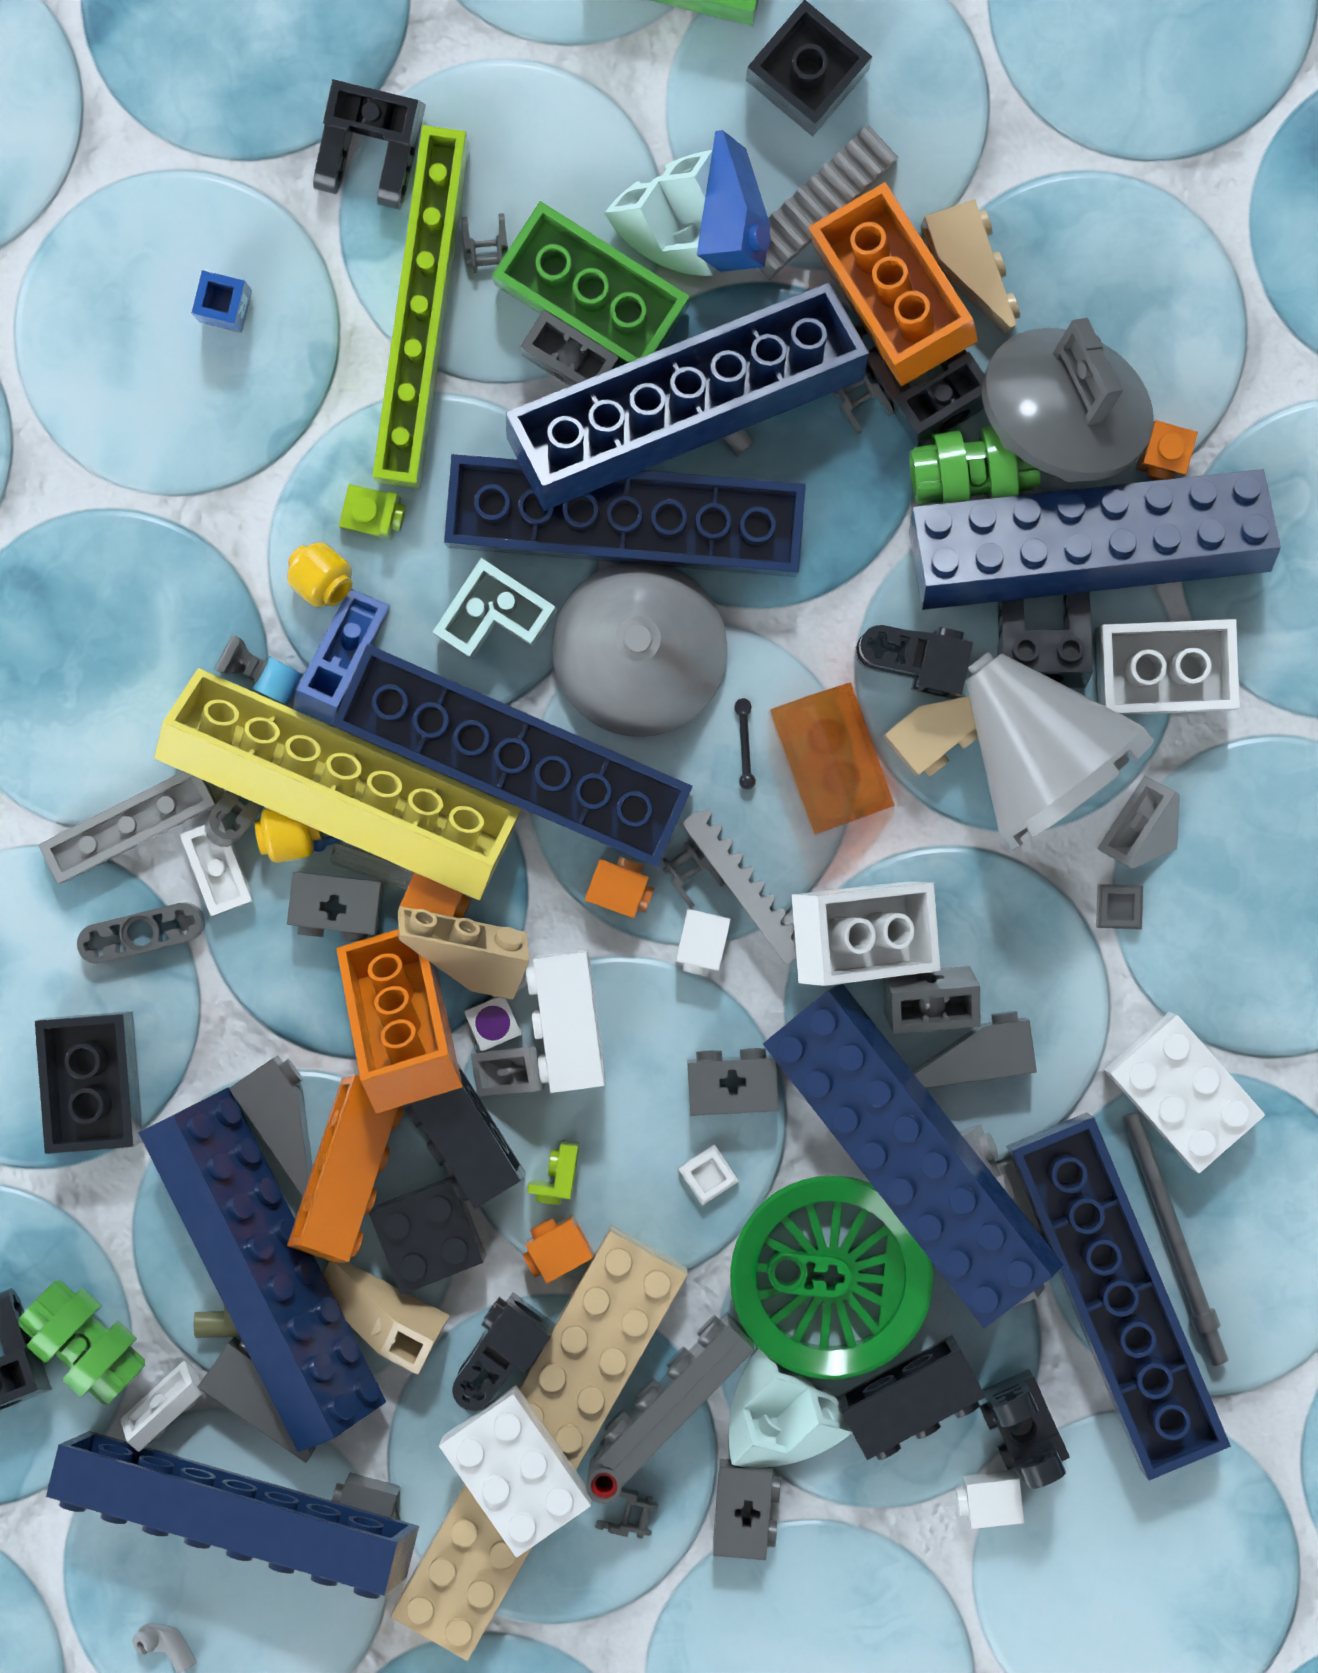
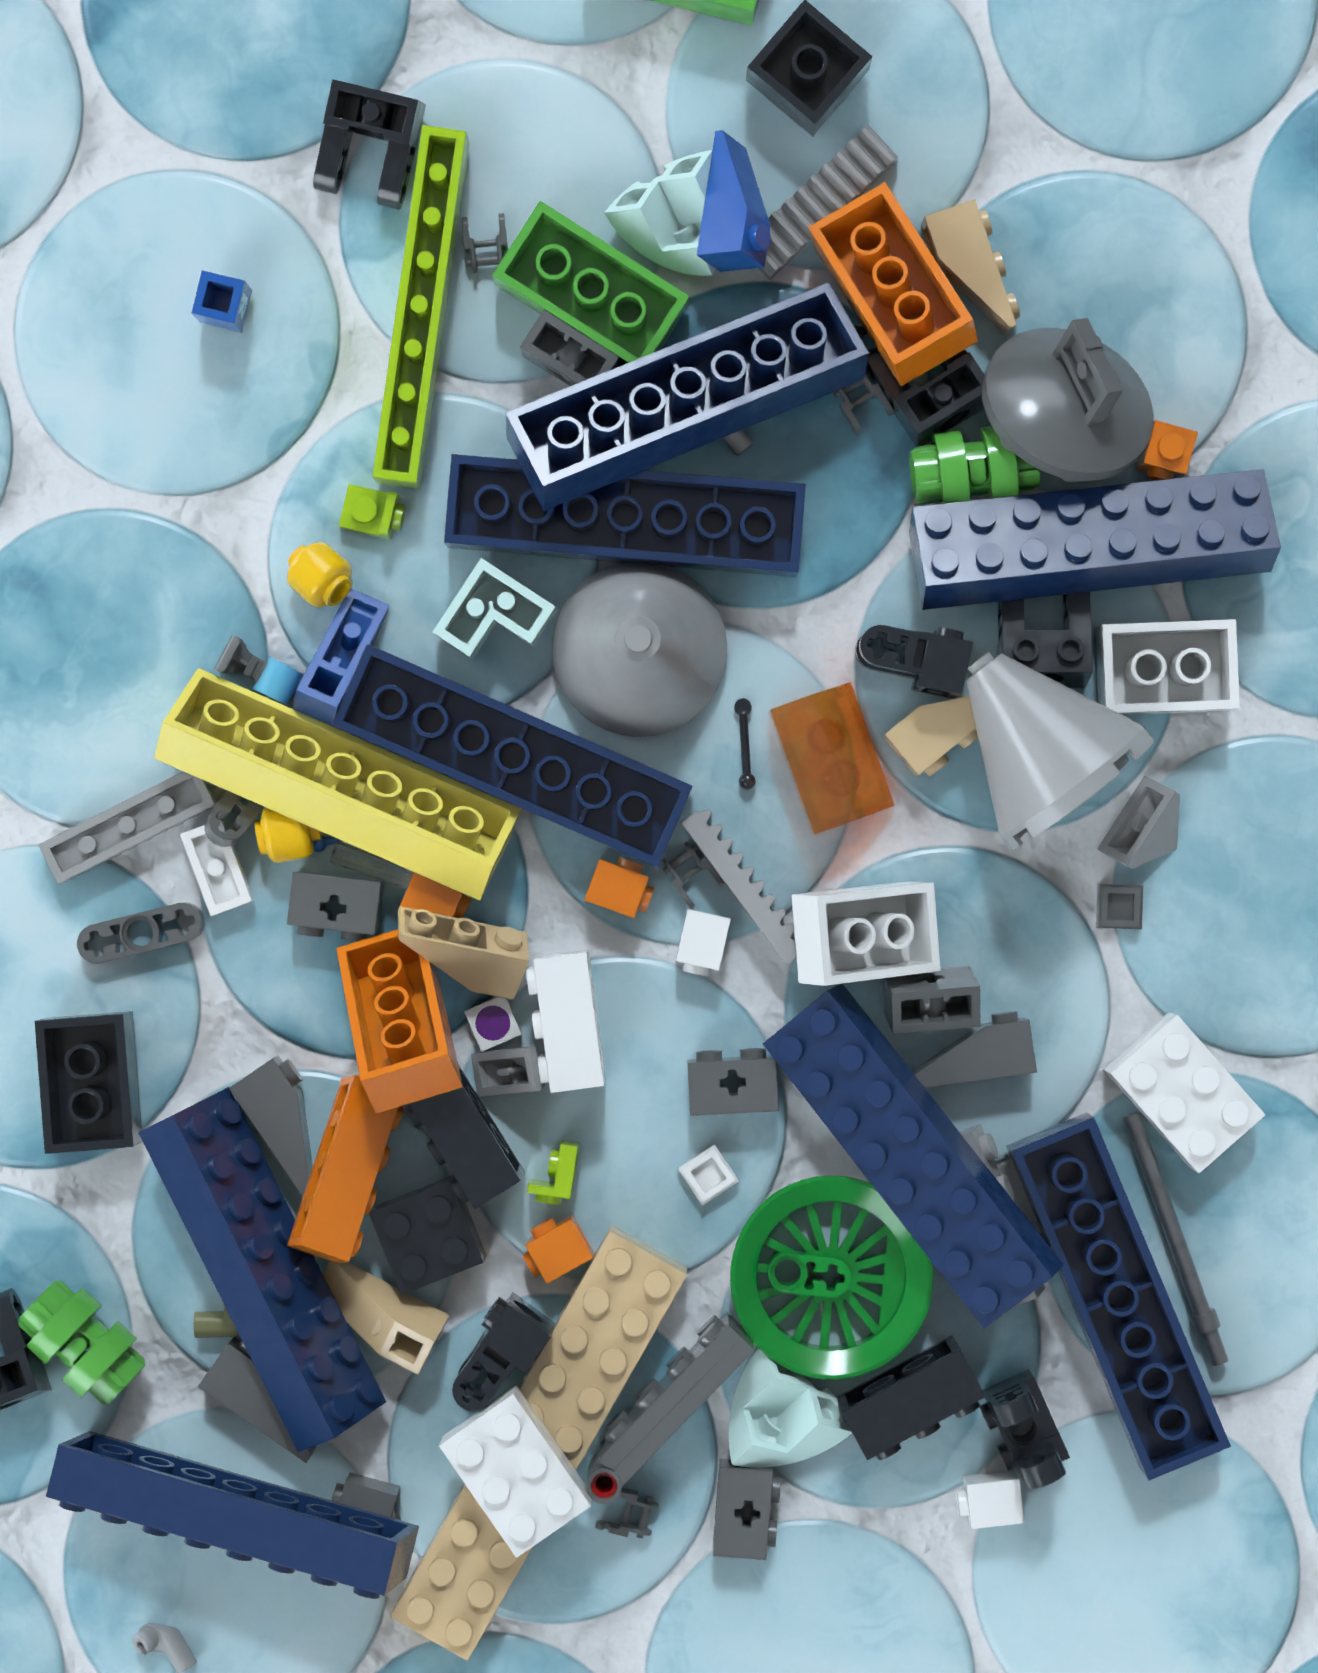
(162, 1405): white plate -> none

